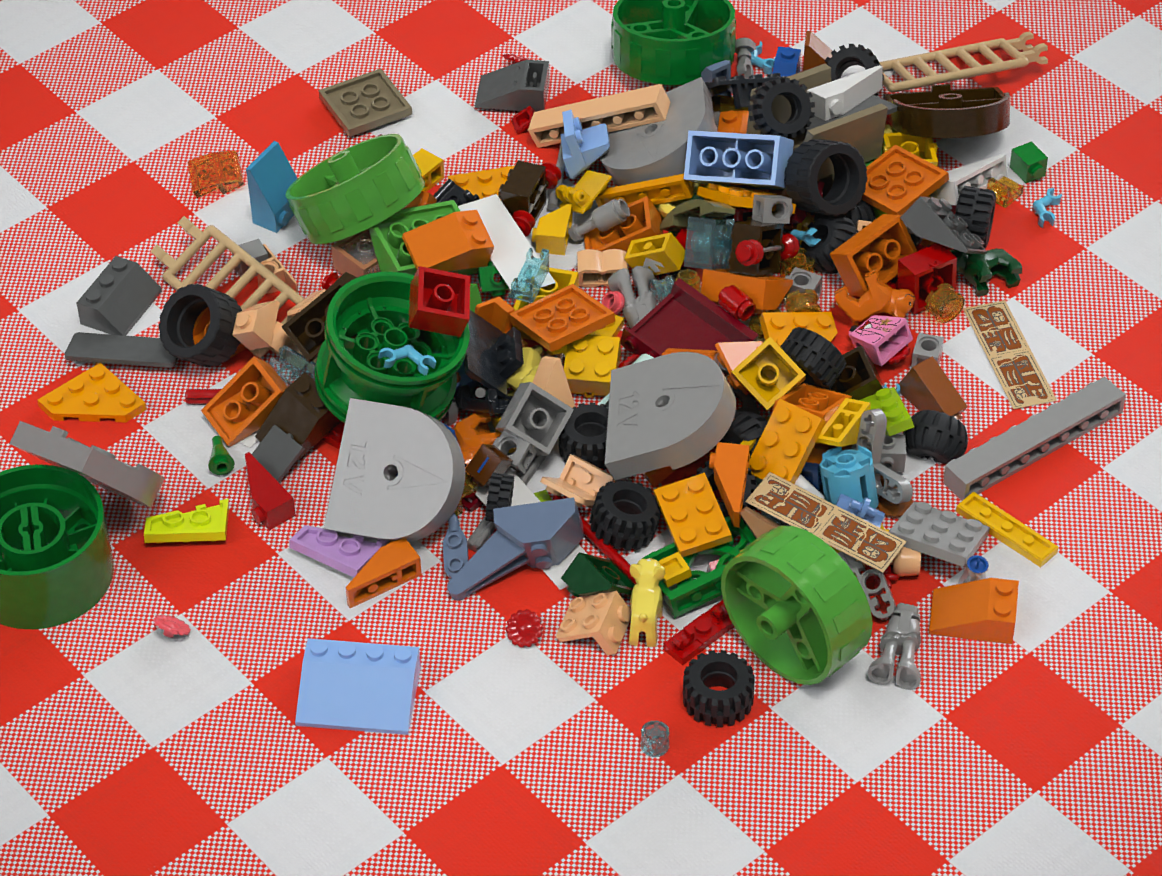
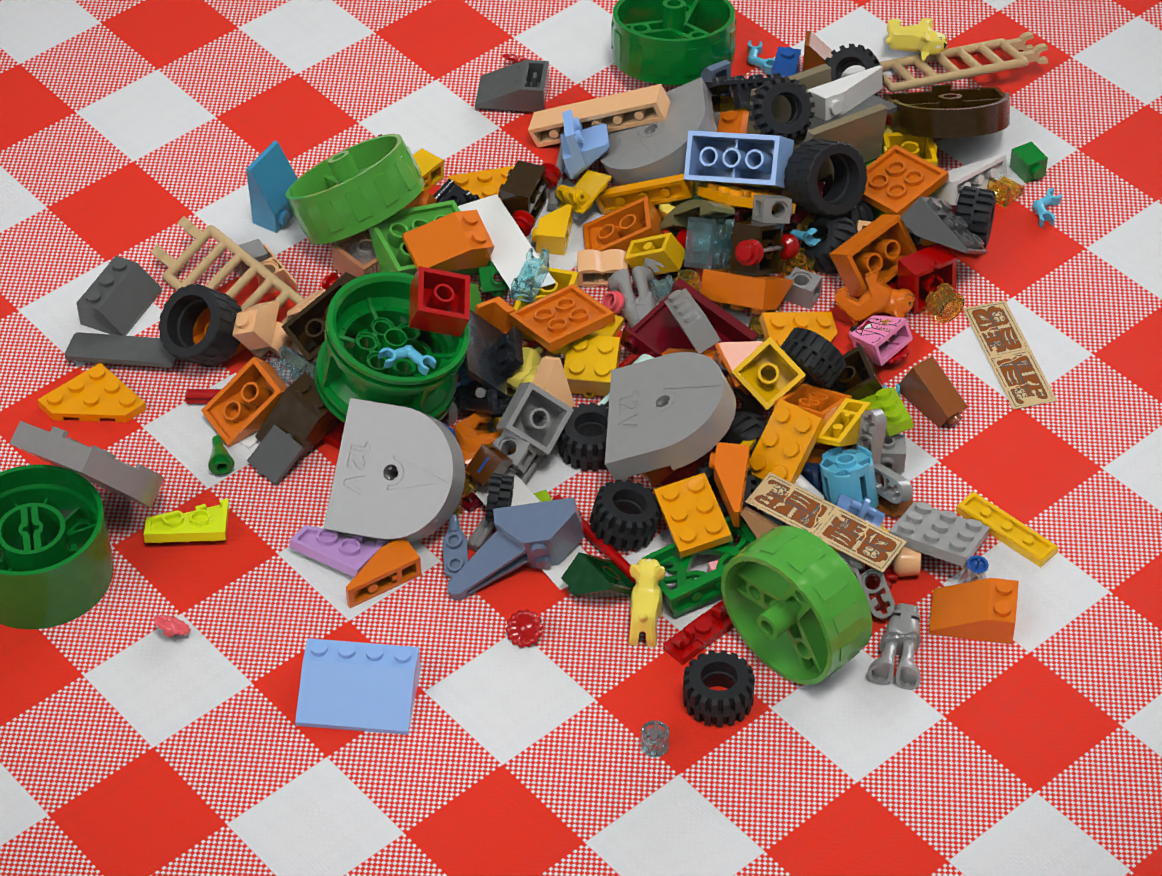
(215, 171): clear orange slope -> none
(269, 499): red slope -> none
(365, 102): dark tan plate -> none
(522, 120): red slope -> none
(579, 481): light nougat bracket -> none
(596, 616): light nougat bracket -> none
(603, 219): light grey piece -> none
(675, 569): yellow plate -> none
(692, 320): none -> light grey brick
(736, 303): red brick -> none
(742, 49): light grey piece -> none
(802, 301): clear yellow wheel -> none
(916, 38): none -> light yellow animal
(926, 347): light grey brick -> none
(936, 436): black wheel -> none
(982, 267): dark green animal -> none
(1034, 438): light grey brick -> none

